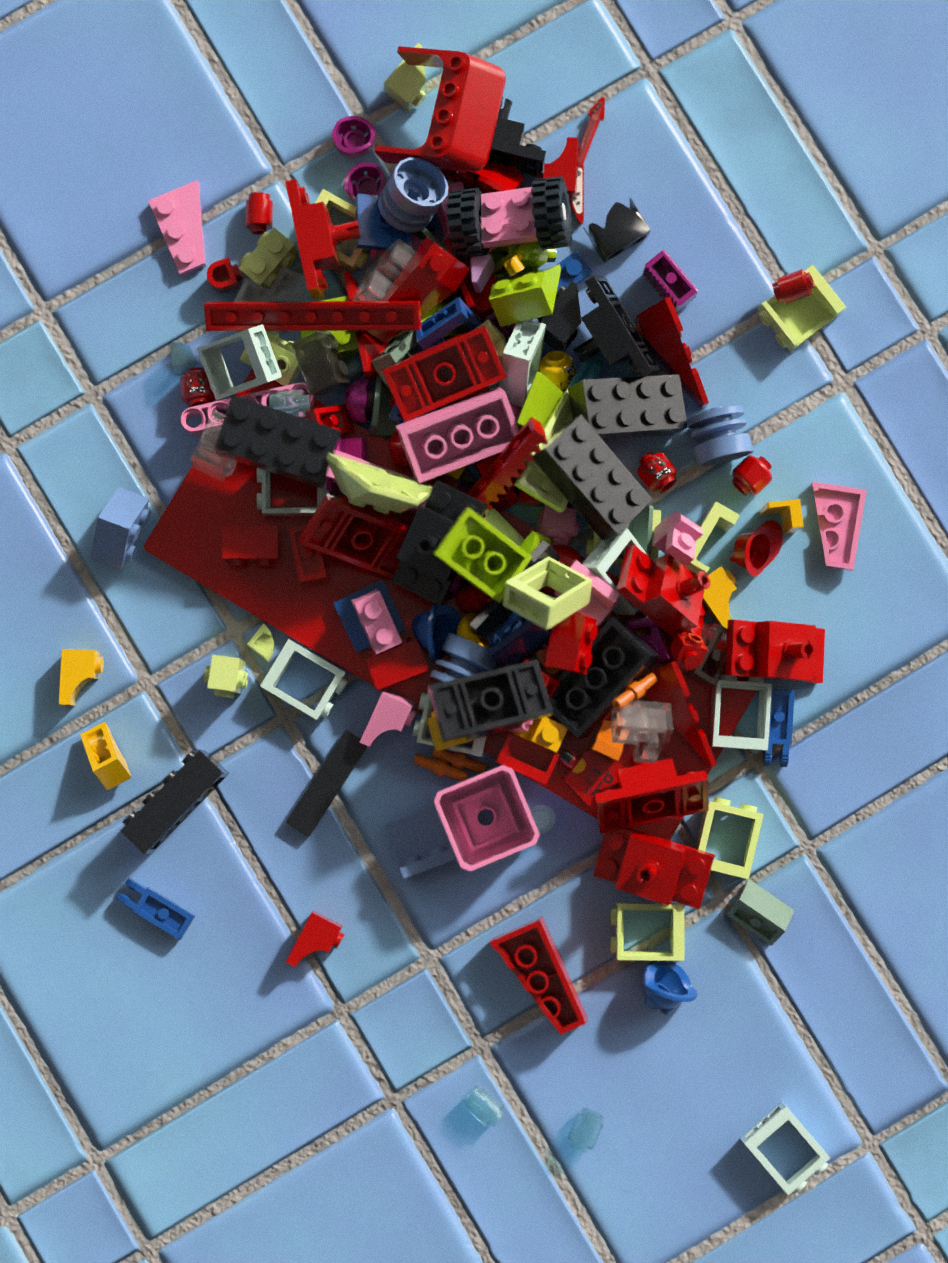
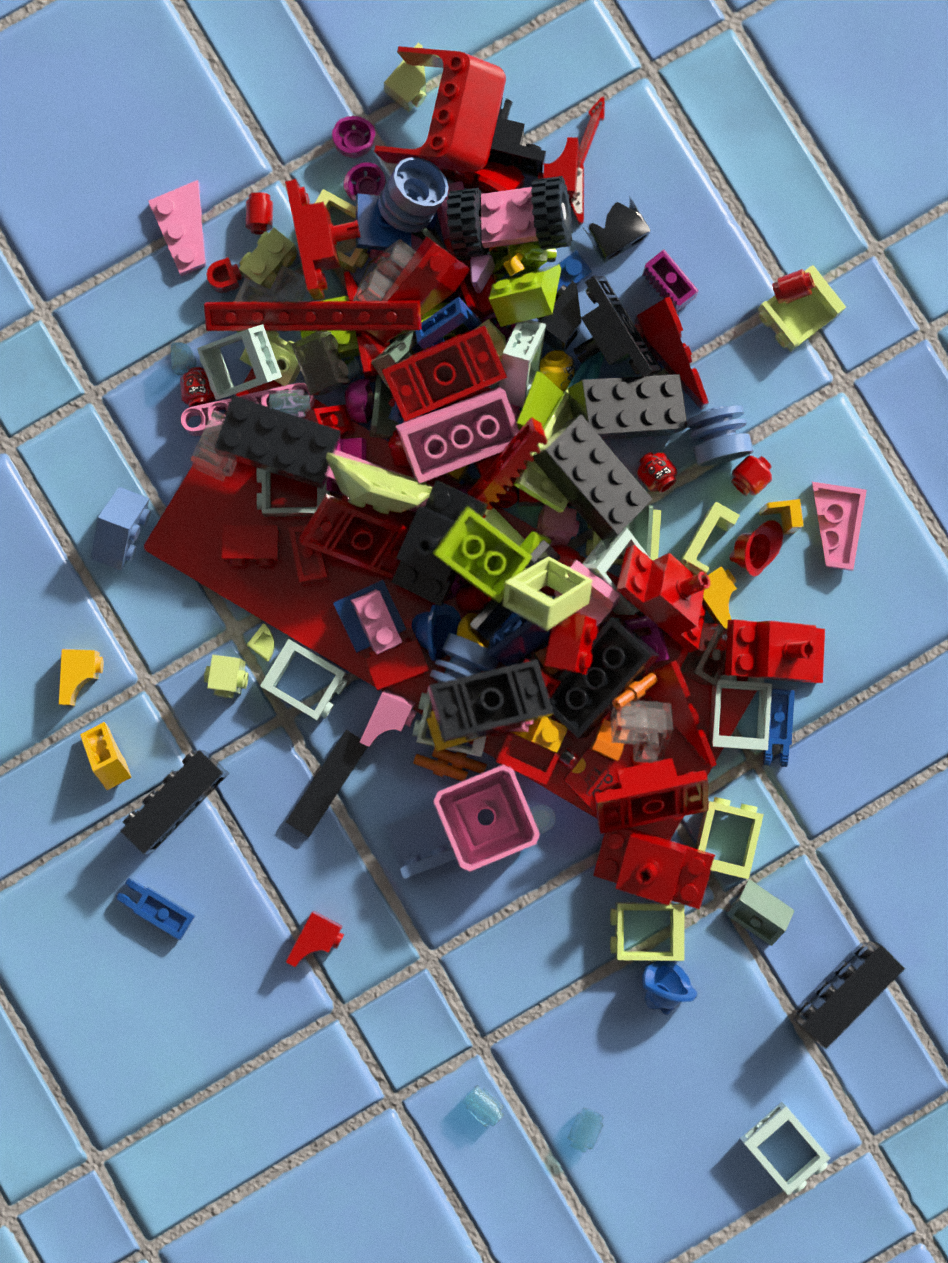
(539, 967): red wedge -> none
(677, 537): bright pink brick -> none
(688, 651): red plate -> none
(847, 993): none -> black brick

